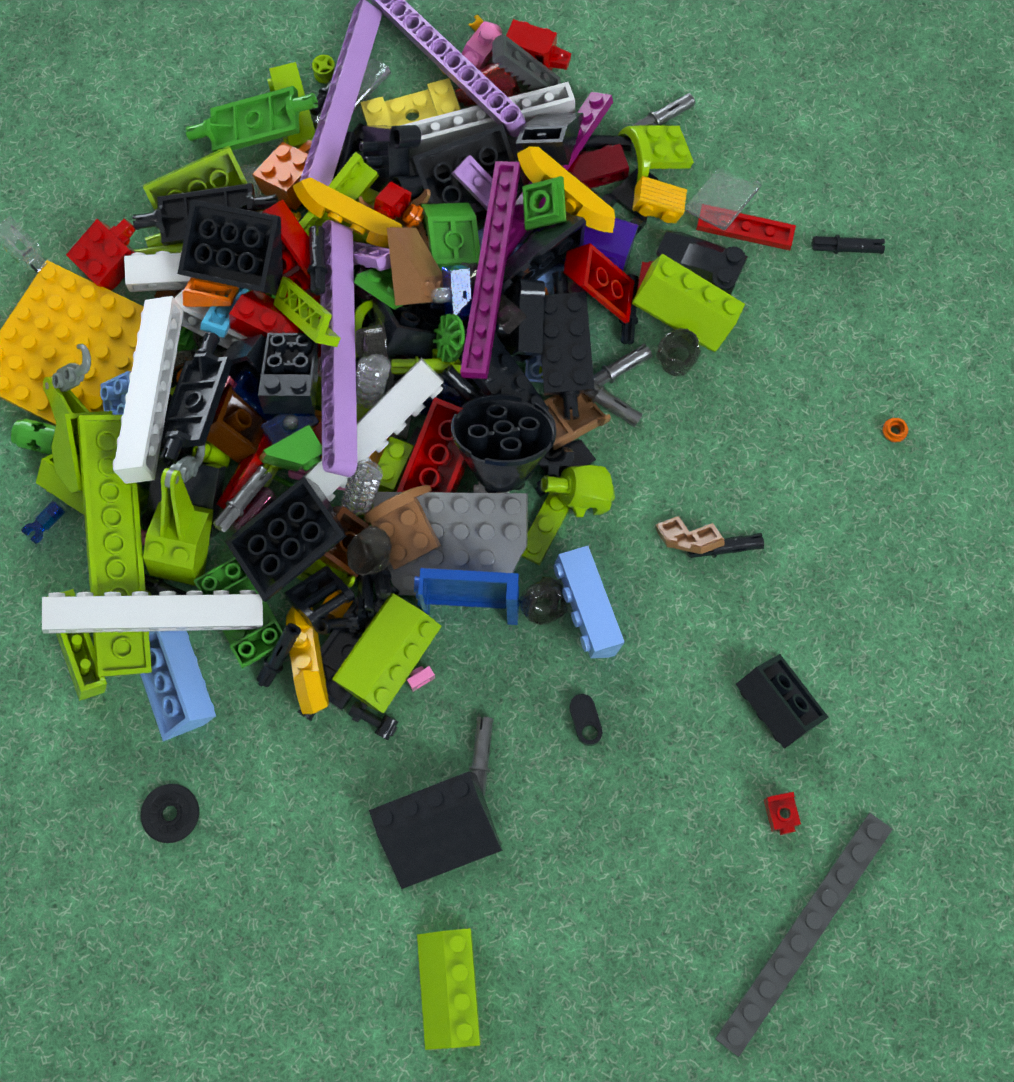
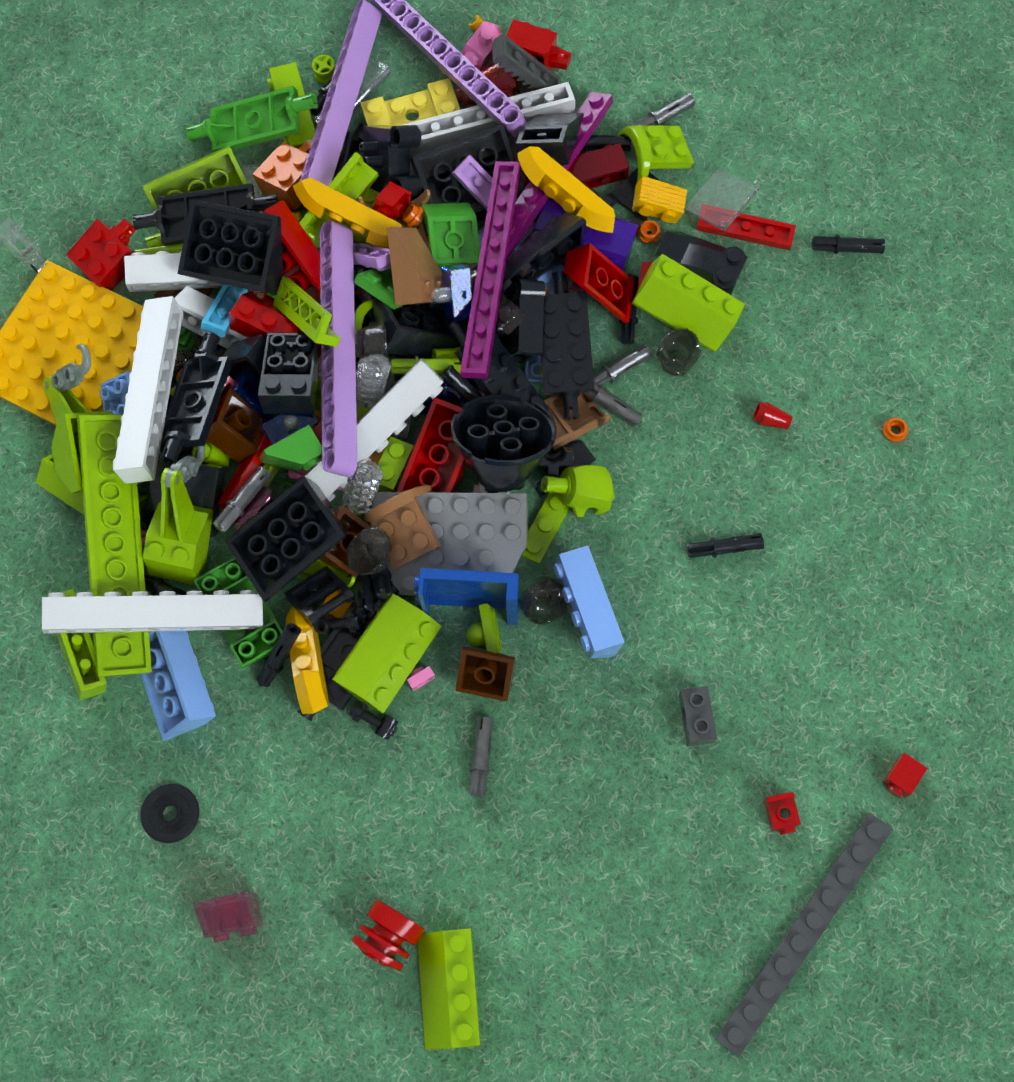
(28, 433): bright green piece -> none
(44, 521): clear blue bar -> none
(208, 294): orange slope -> none
(229, 916): none -> clear pink slope
(317, 268): black axle -> none
(387, 935): none -> red wheel
(436, 829): black slope -> none
(447, 338): bright green wheel -> none
(485, 632): none -> lime tile
(485, 673): none -> reddish brown slope
(554, 208): bright green piece -> none
(583, 715): black piece -> none
(651, 226): none -> orange plate
(697, 716): none -> dark grey brick
(699, 541): medium nougat tile -> none
(771, 416): none -> red cone
(781, 700): black slope -> none
(904, 776): none -> red brick

